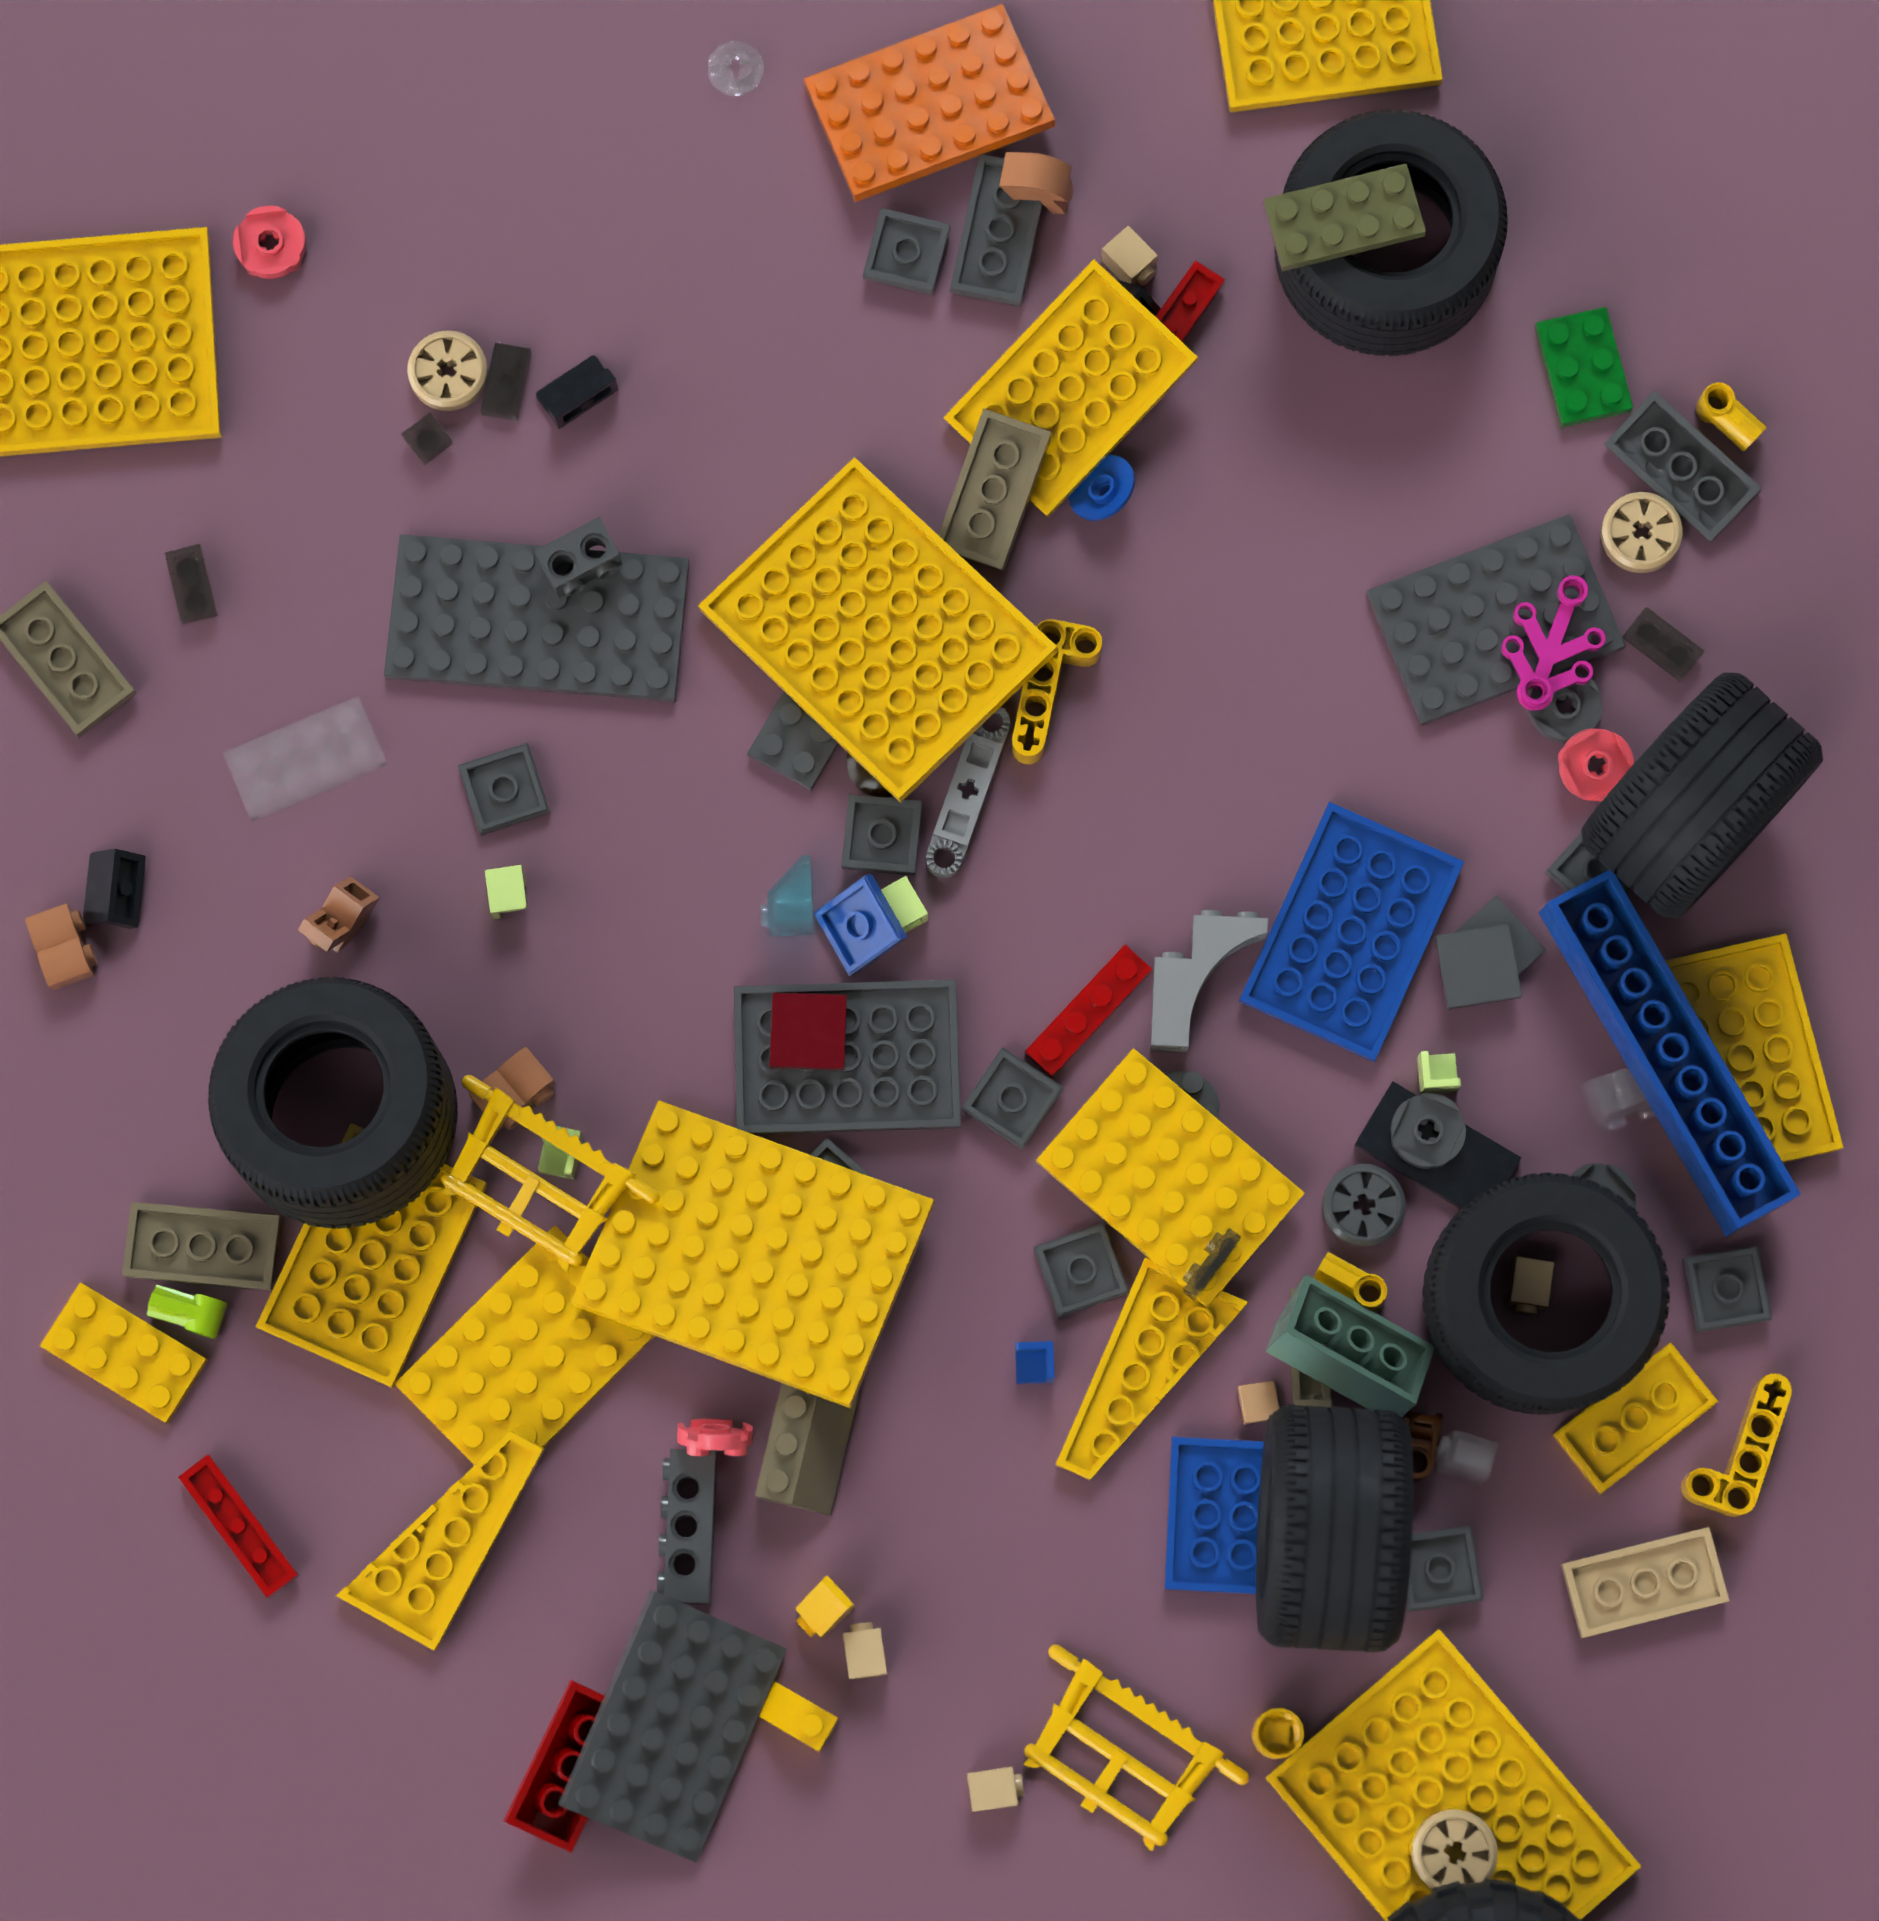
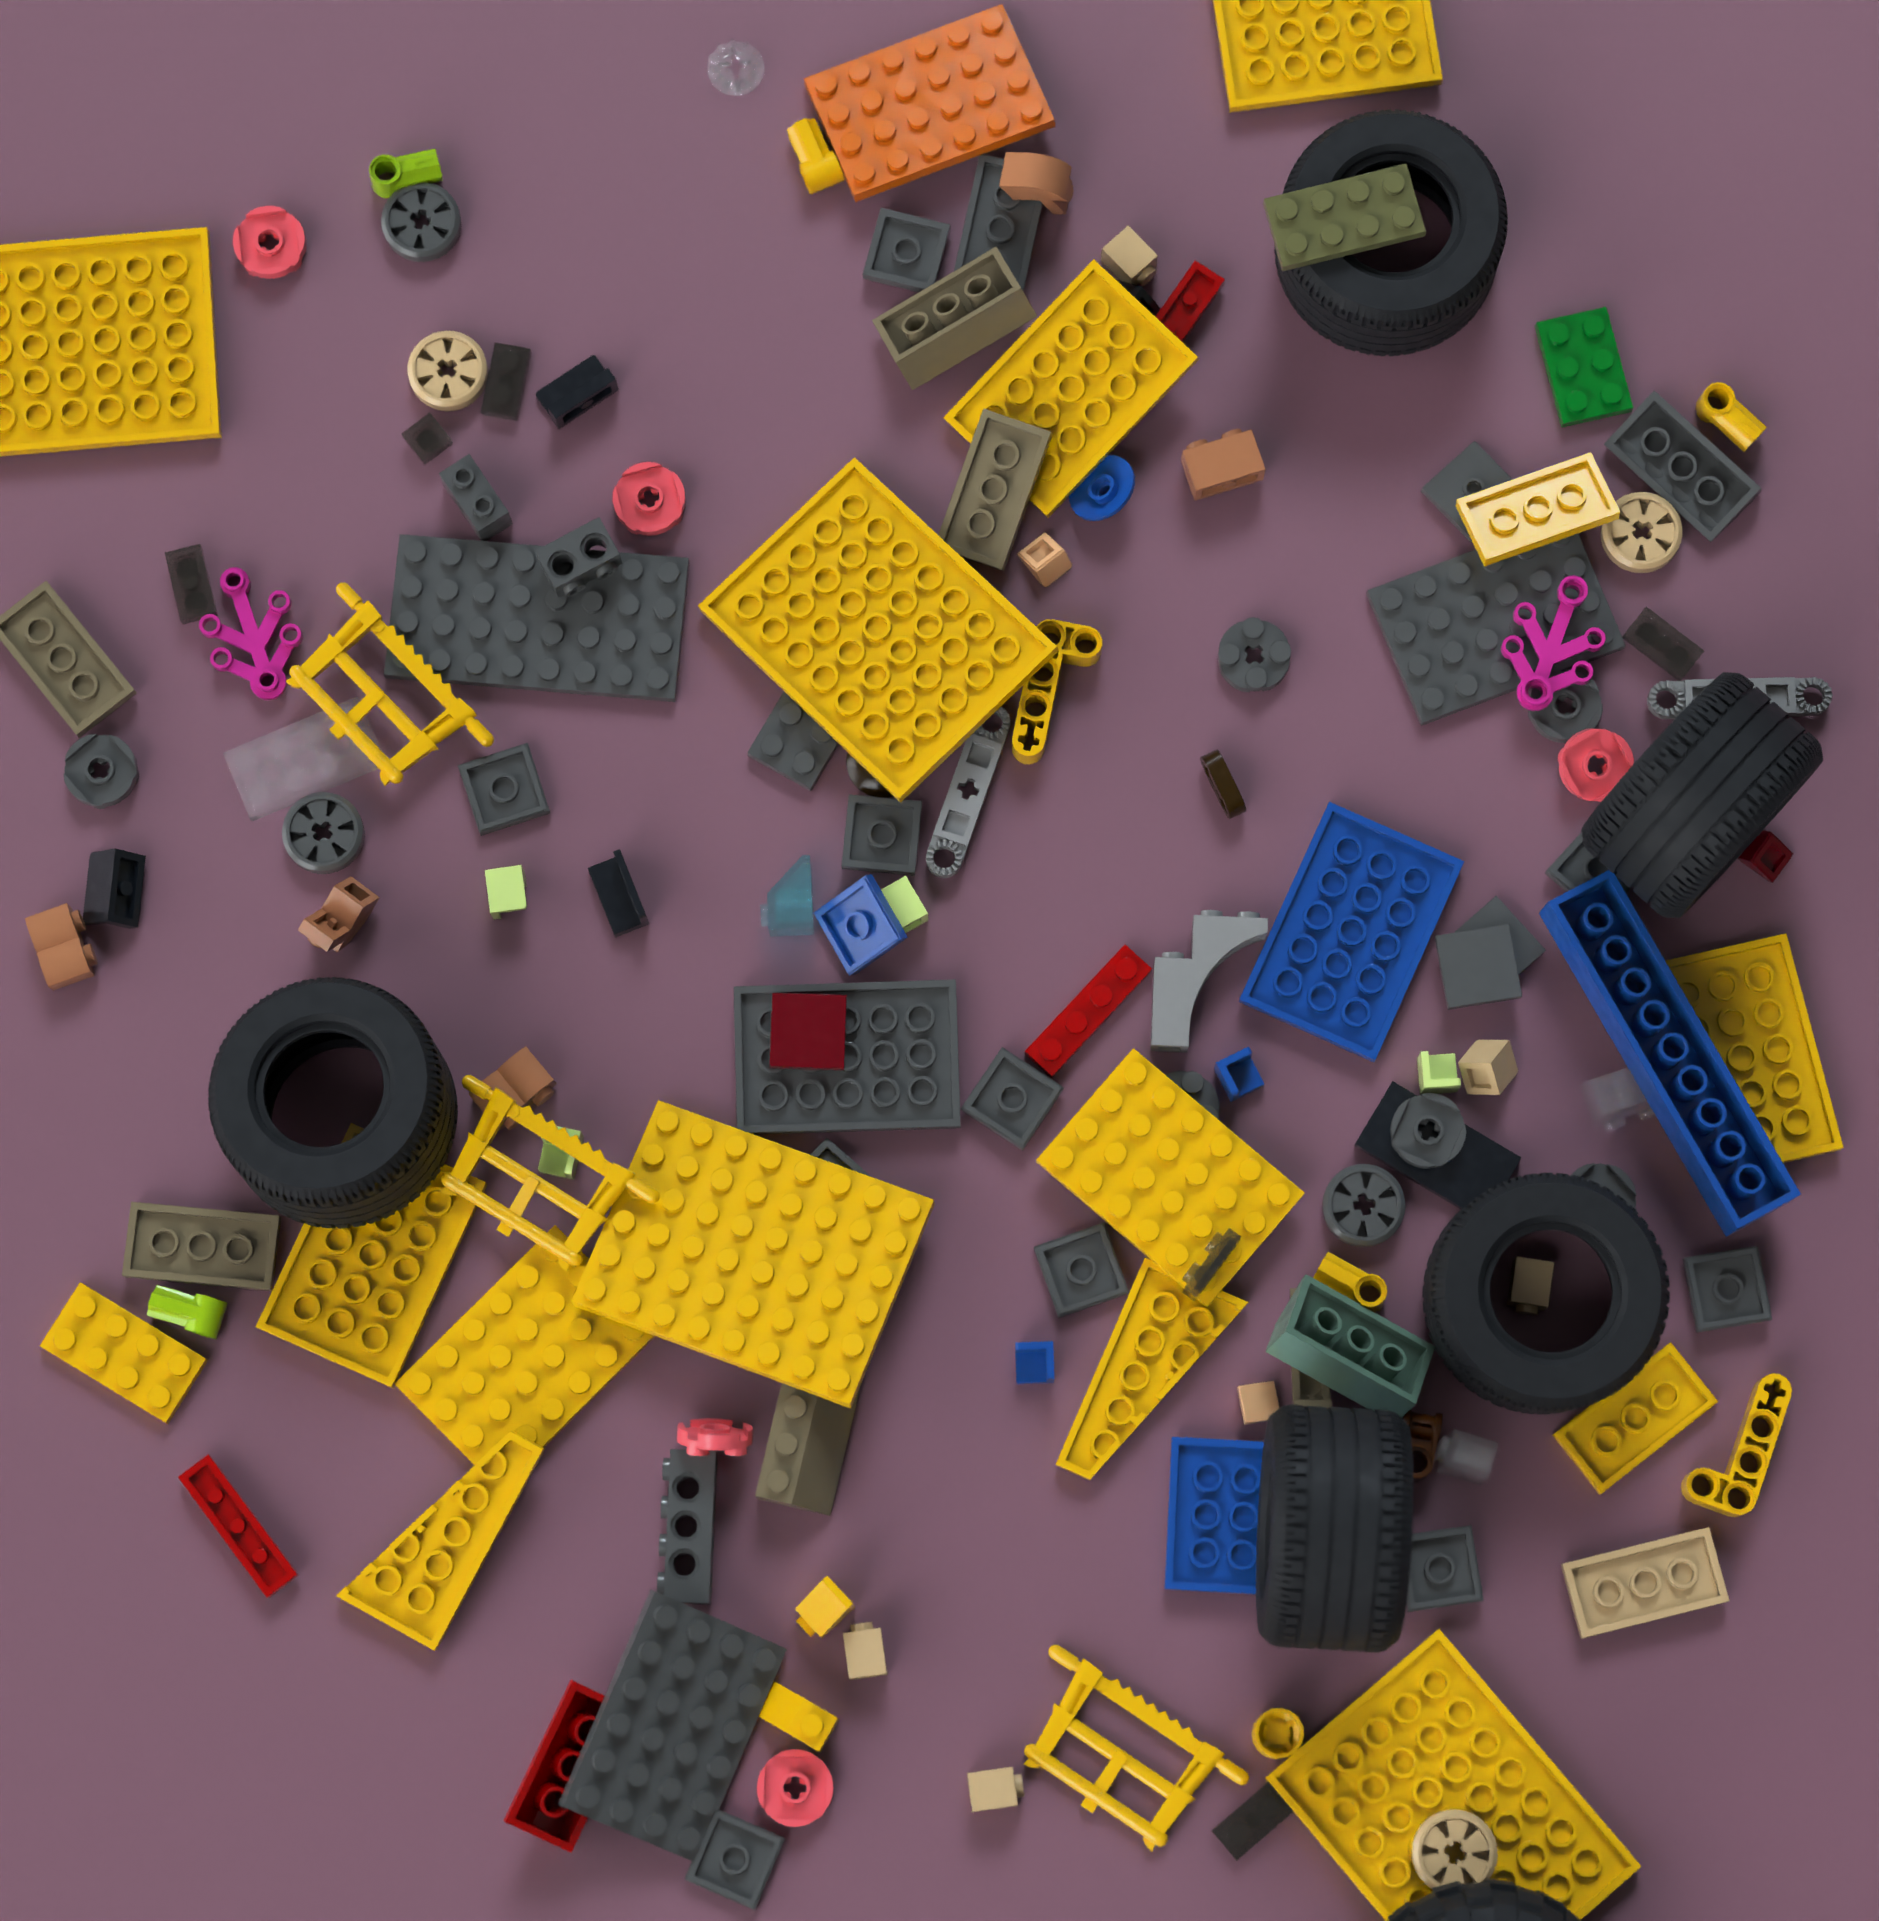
(100, 791): none -> dark grey plate
(254, 639): none -> dark pink plant
(319, 811): none -> dark grey wheel
(408, 170): none -> lime piece
(421, 742): none -> yellow piece
(431, 240): none -> dark grey wheel
(476, 498): none -> dark grey brick
(618, 895): none -> black panel
(631, 489): none -> coral plate
(735, 1859): none -> dark grey tile
(779, 1772): none -> coral plate
(817, 164): none -> yellow piece
(954, 318): none -> dark tan slope
(1045, 559): none -> light nougat slope
(1222, 463): none -> nougat brick
(1223, 784): none -> dark brown beam
(1238, 1074): none -> blue panel
(1252, 1821): none -> clear smoke plate
(1255, 676): none -> dark grey plate
(1466, 474): none -> dark grey plate
(1488, 1067): none -> tan panel
(1537, 509): none -> yellow plate
(1766, 856): none -> dark red slope
(1784, 691): none -> light grey piece

